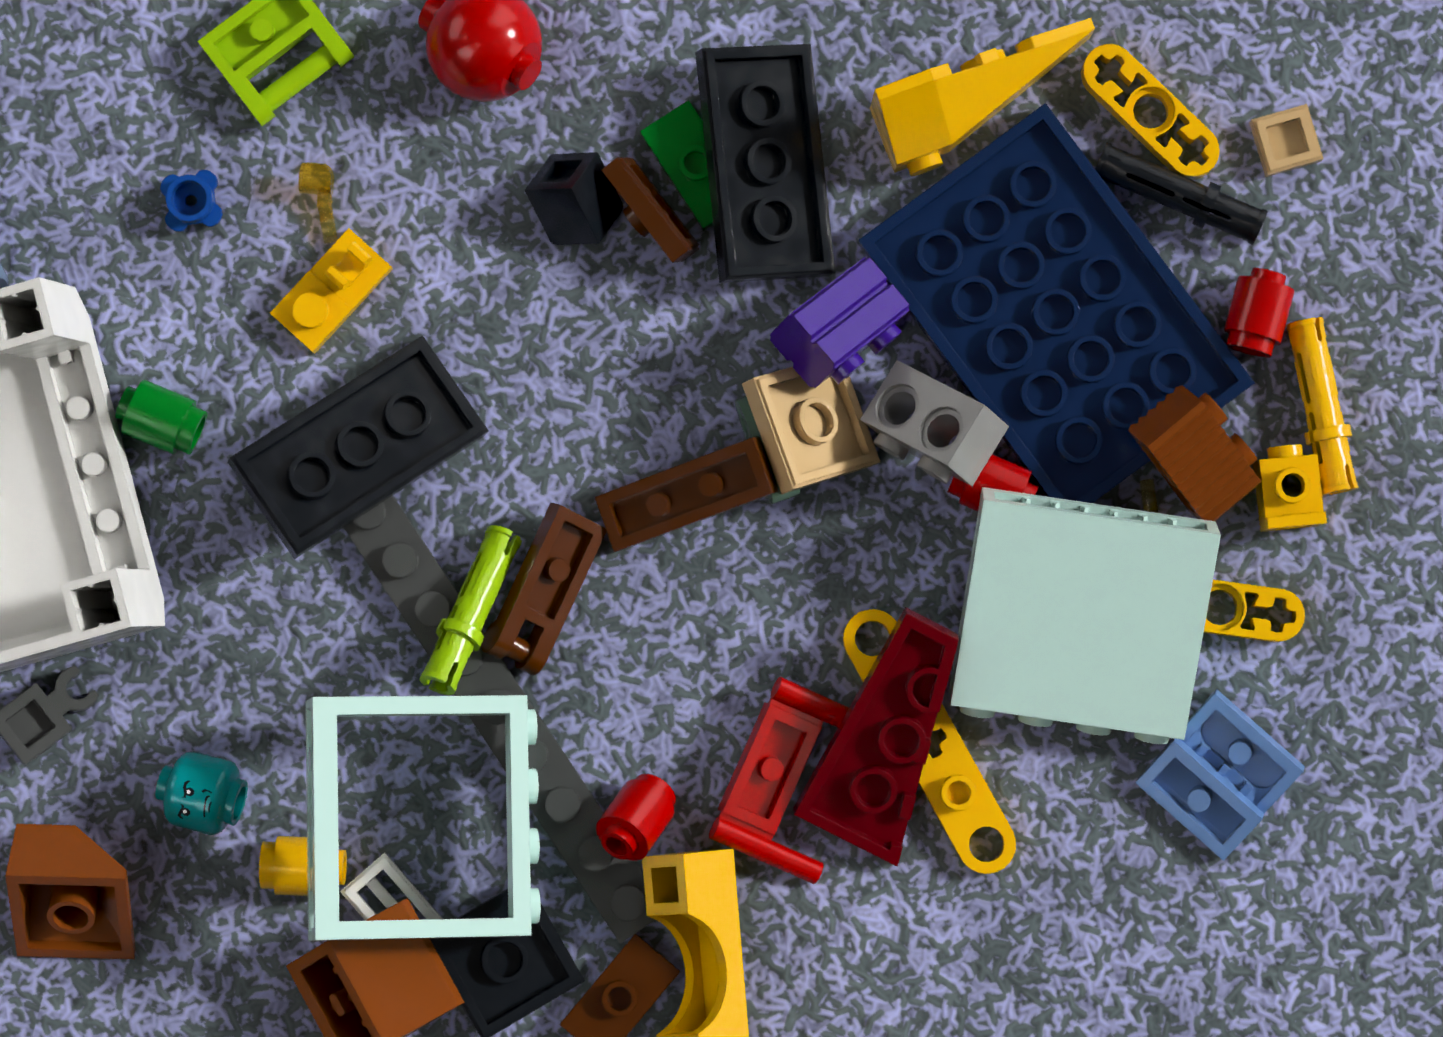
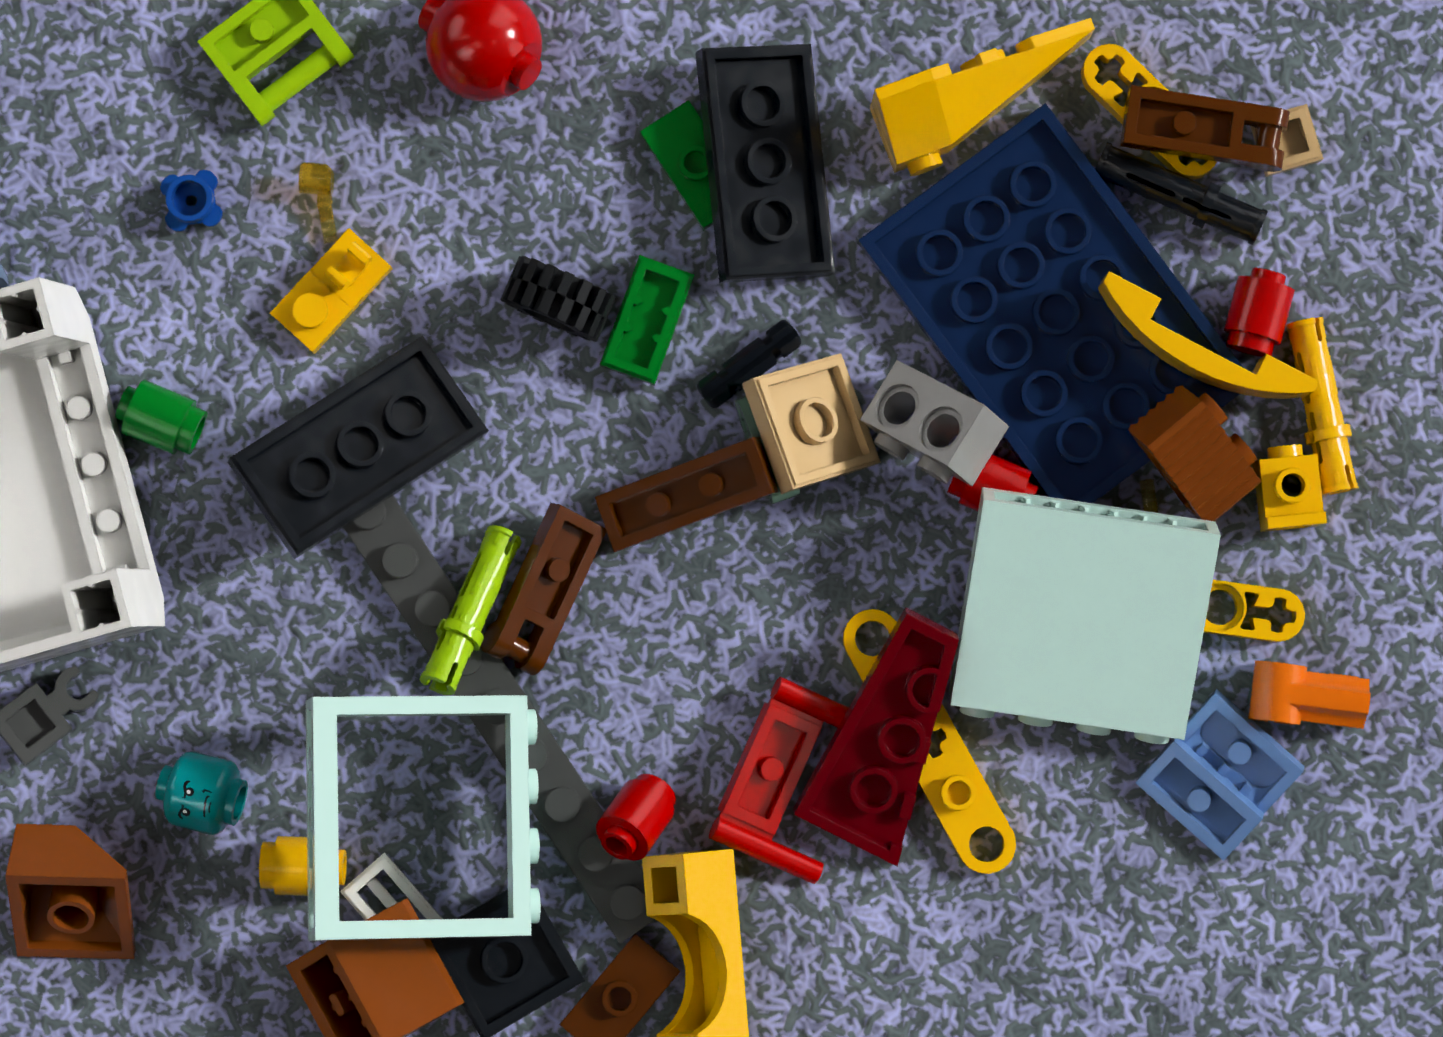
(558, 298): none -> black tyre
(574, 198): black panel -> none
(647, 320): none -> green plate
(649, 210): reddish brown plate -> none
(749, 363): none -> black axle
(840, 323): dark purple brick -> none
(1134, 311): none -> yellow slope
(1203, 127): none -> reddish brown plate
(1294, 695): none -> orange piece

